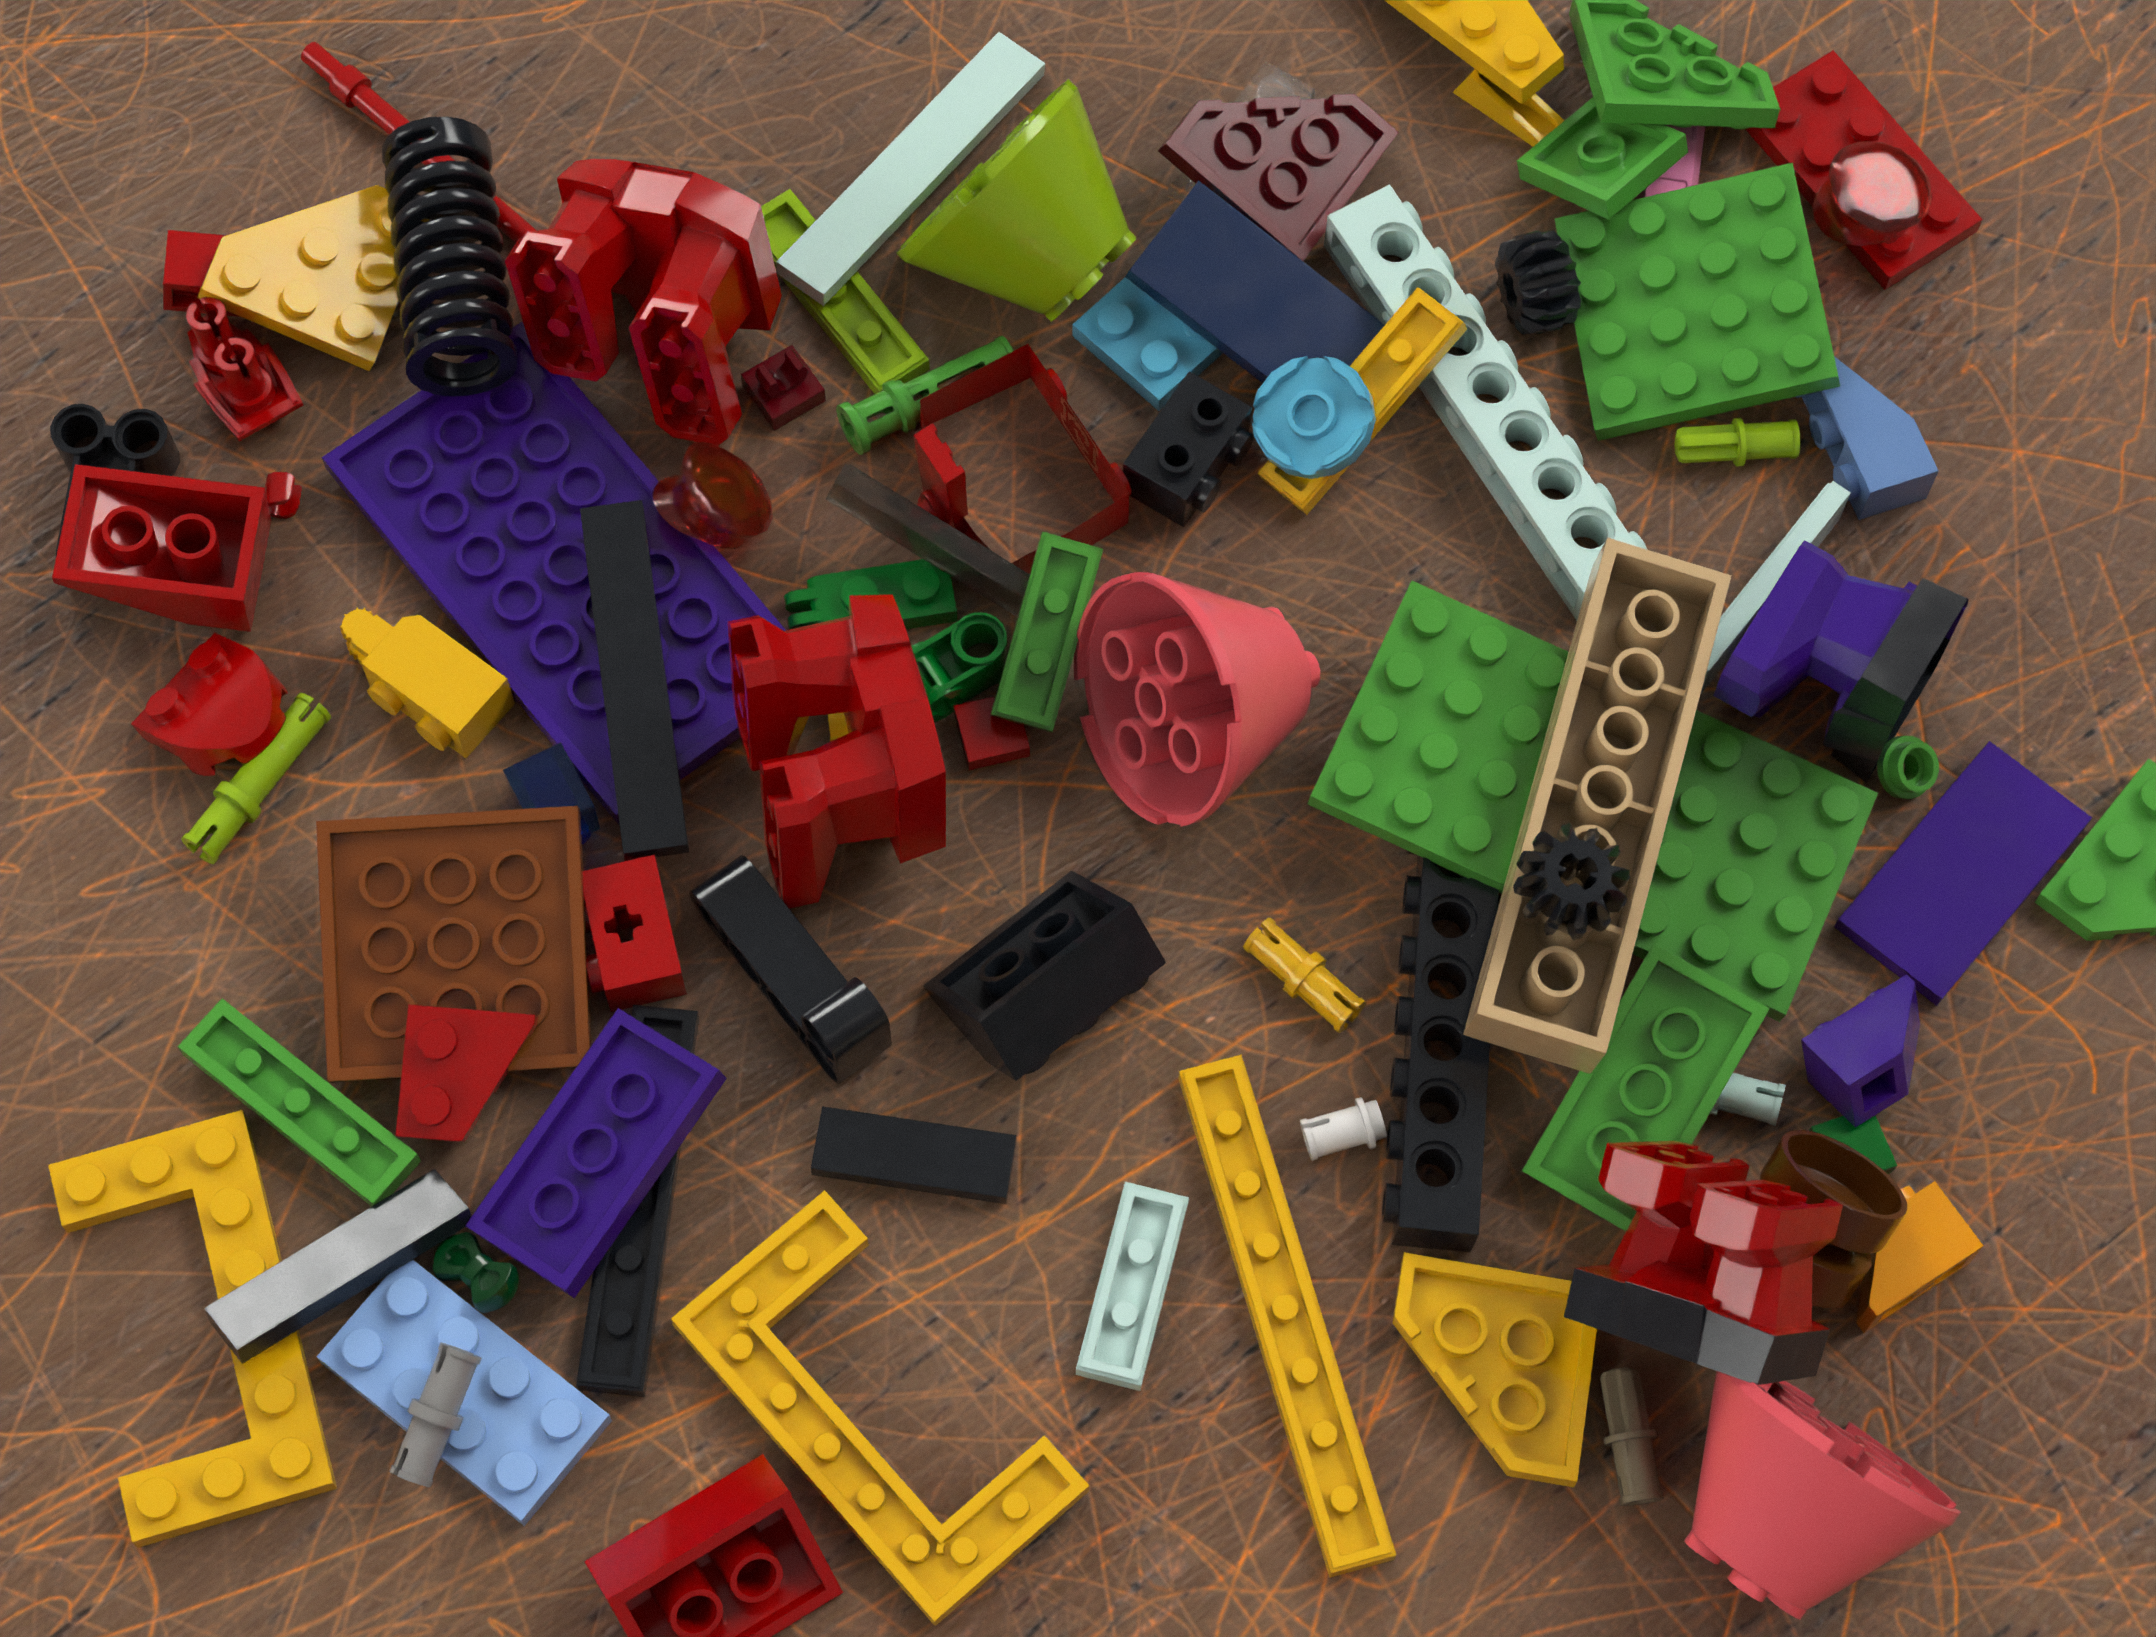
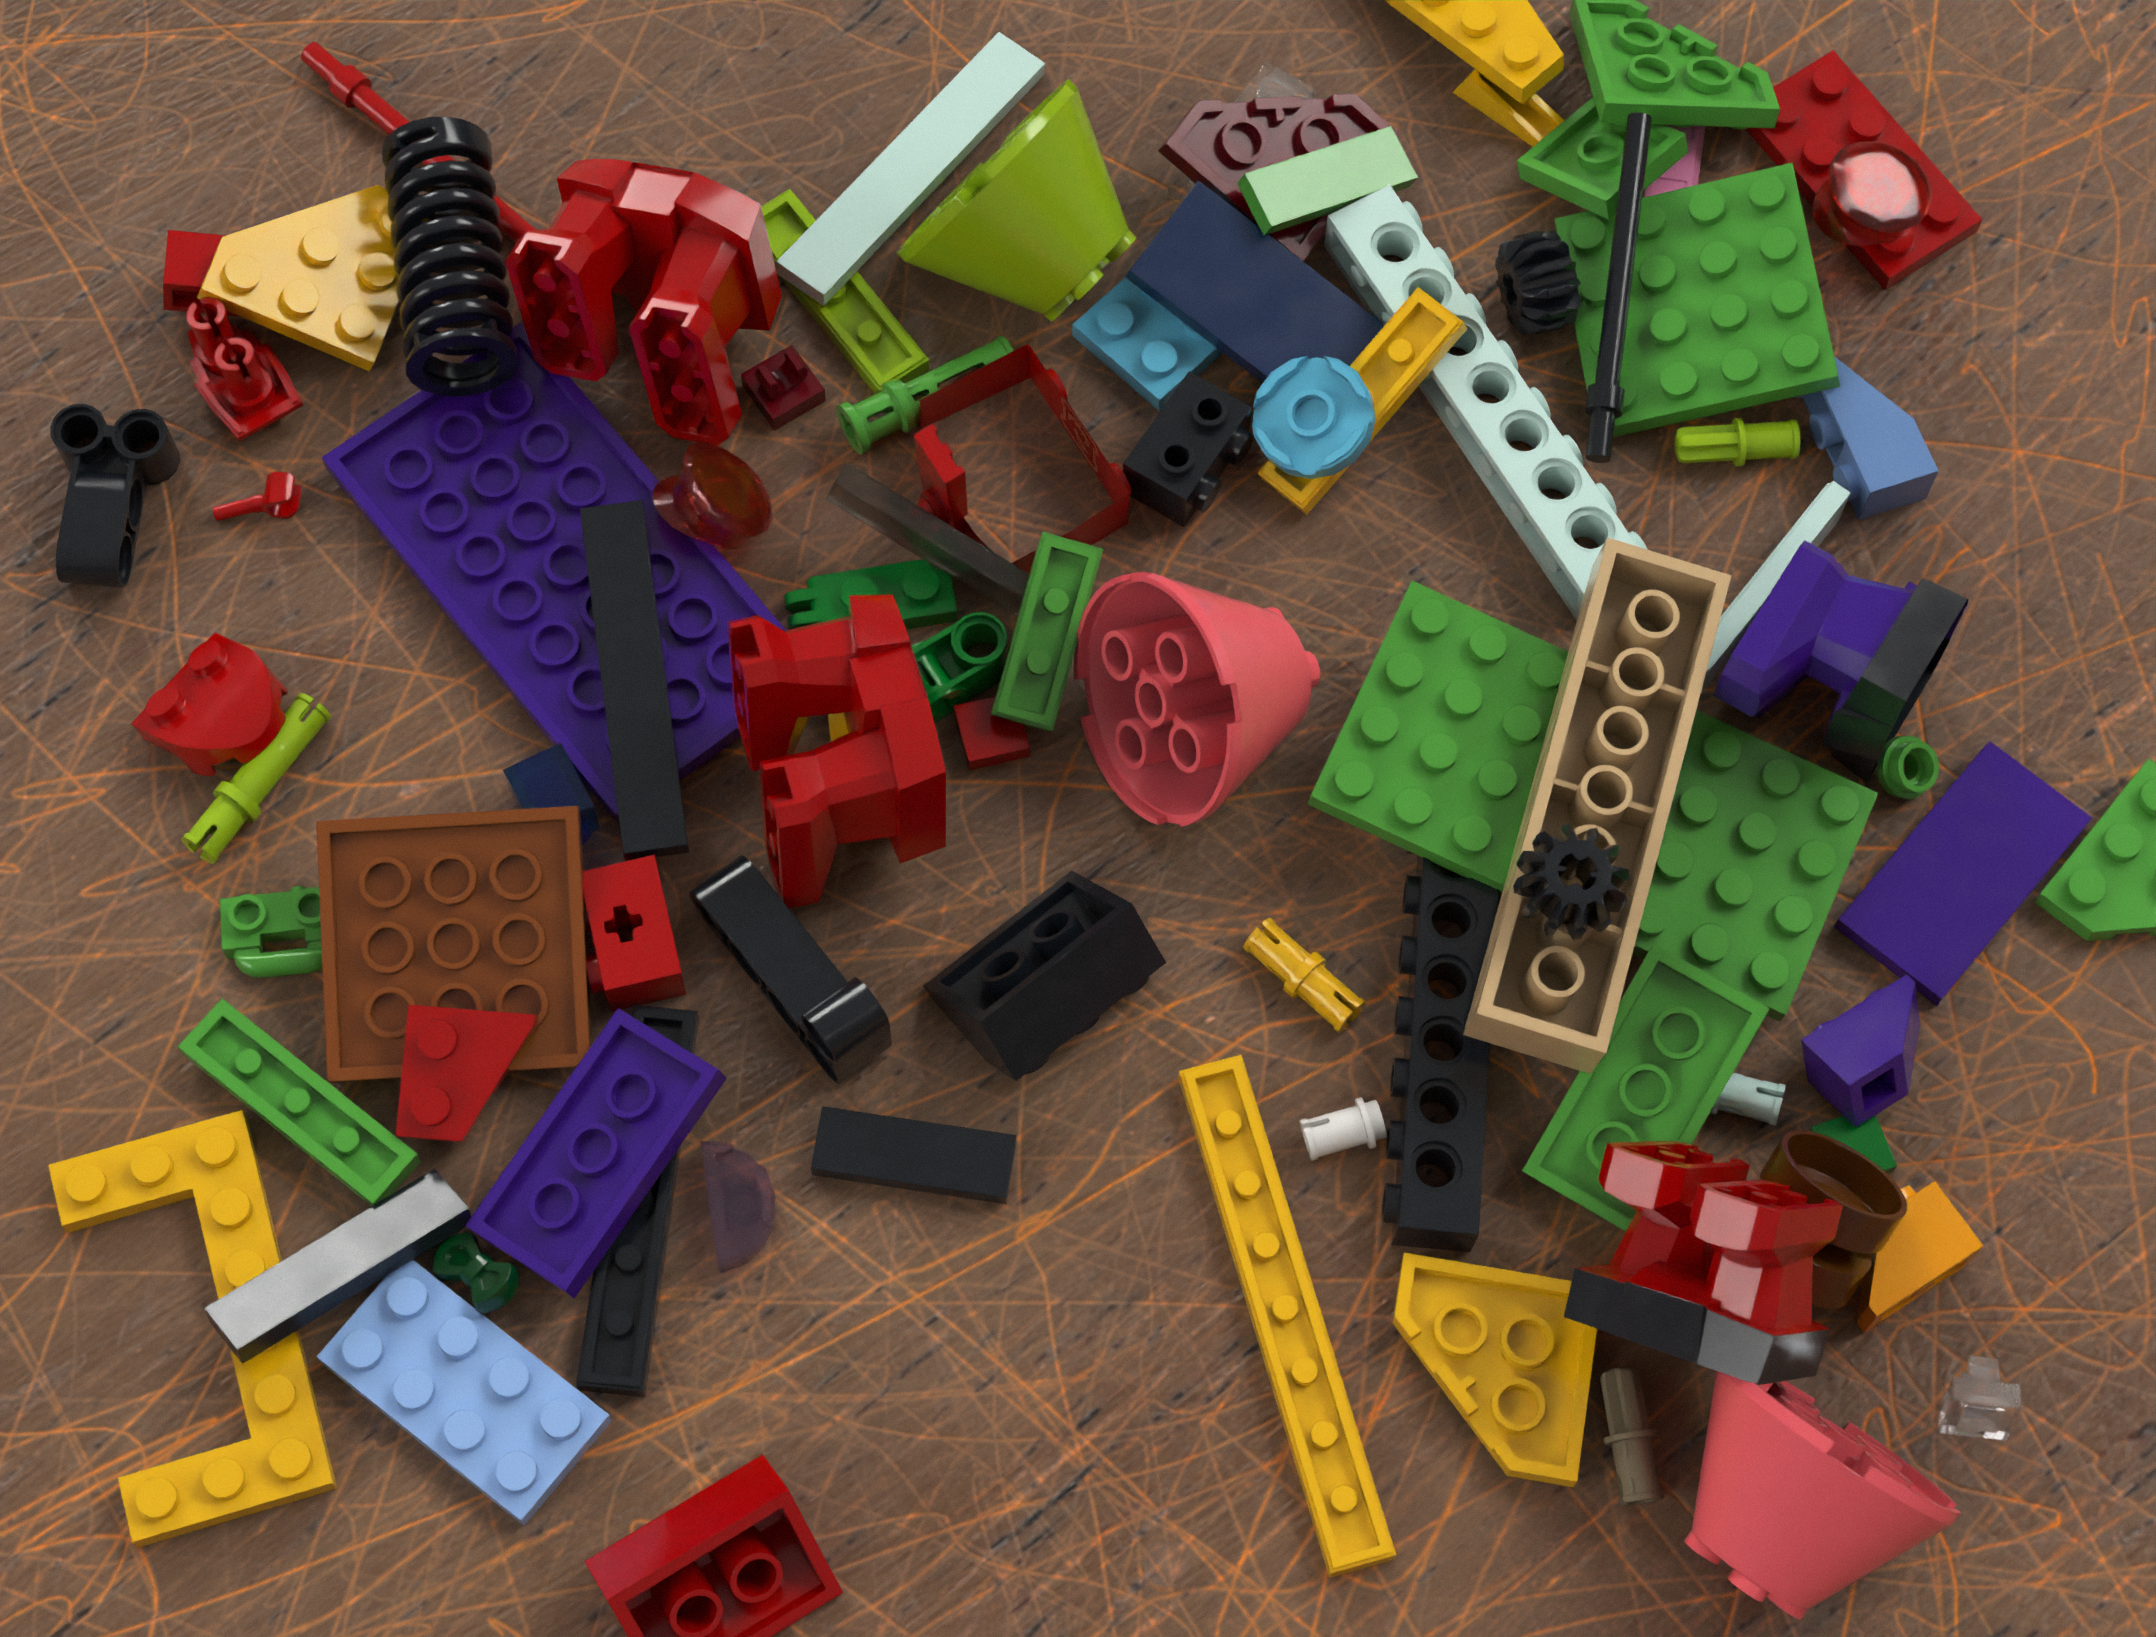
(165, 544): red slope -> none
(272, 917): none -> bright green piece
(428, 679): yellow hinge -> none
(435, 1415): light grey pin -> none
(739, 1203): none -> plate
(928, 1559): yellow plate -> none
(1132, 1286): light aqua tile -> none
(1325, 180): none -> tile
(1605, 396): none -> black bar
(1980, 1403): none -> clear tile

